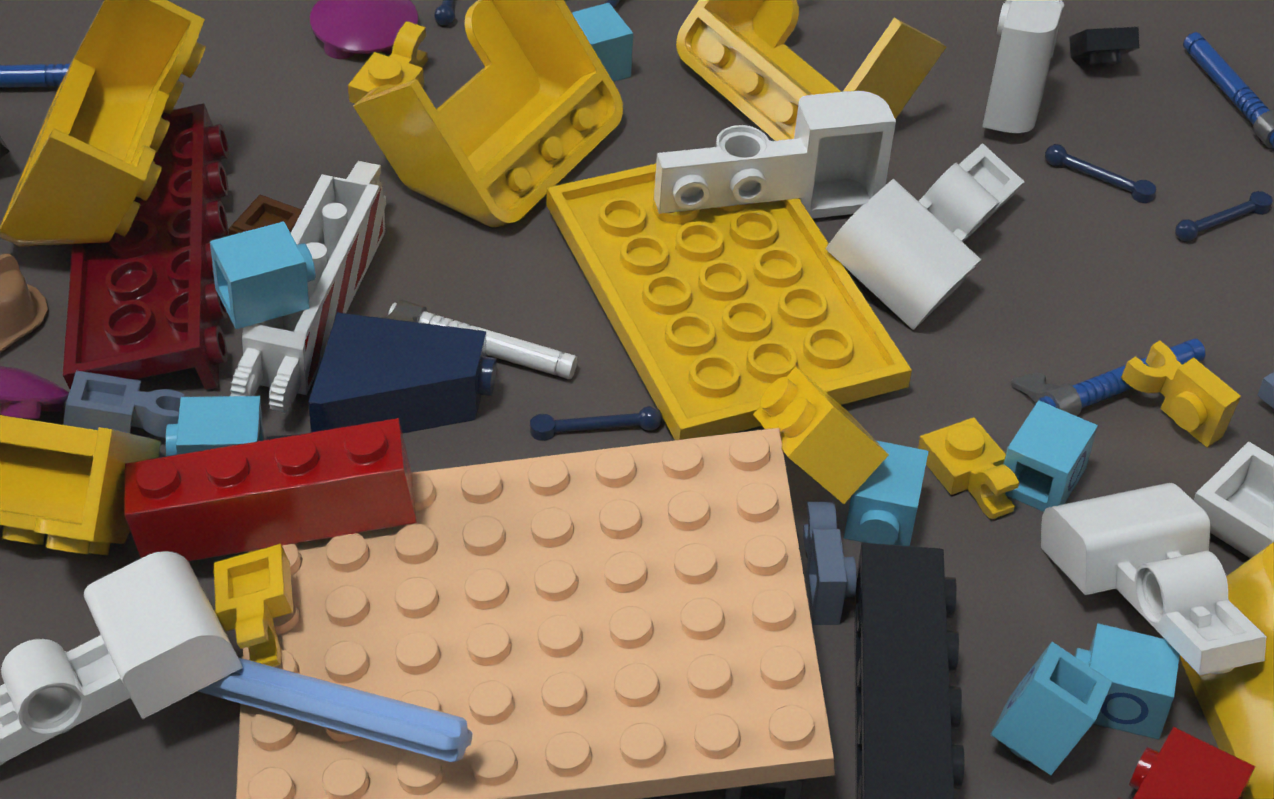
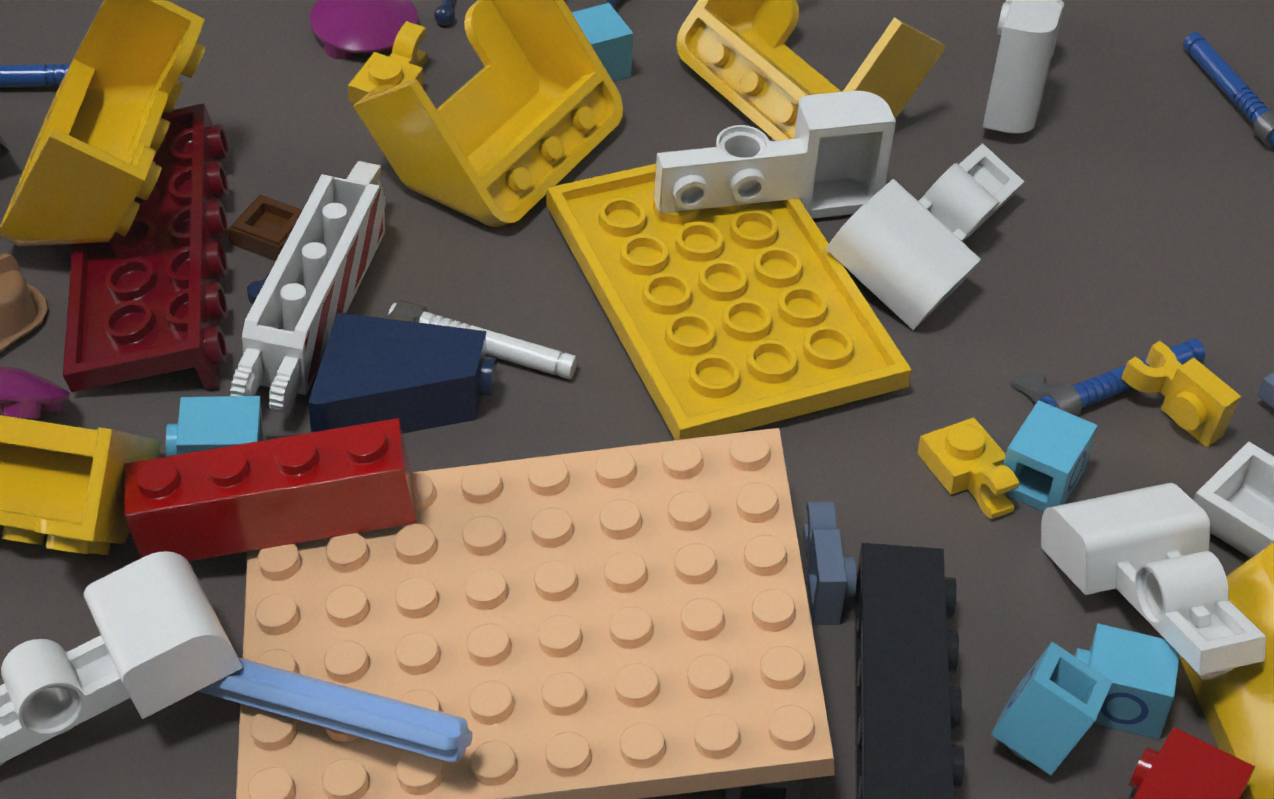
(119, 405): sand blue plate -> none
(249, 595): yellow plate -> none
(261, 274): medium azure brick -> none
(544, 426): dark blue hinge -> none
(820, 434): yellow brick -> none
(888, 500): medium azure brick -> none
(1104, 45): black plate -> none
(1142, 190): dark blue hinge -> none
(1258, 203): dark blue hinge -> none

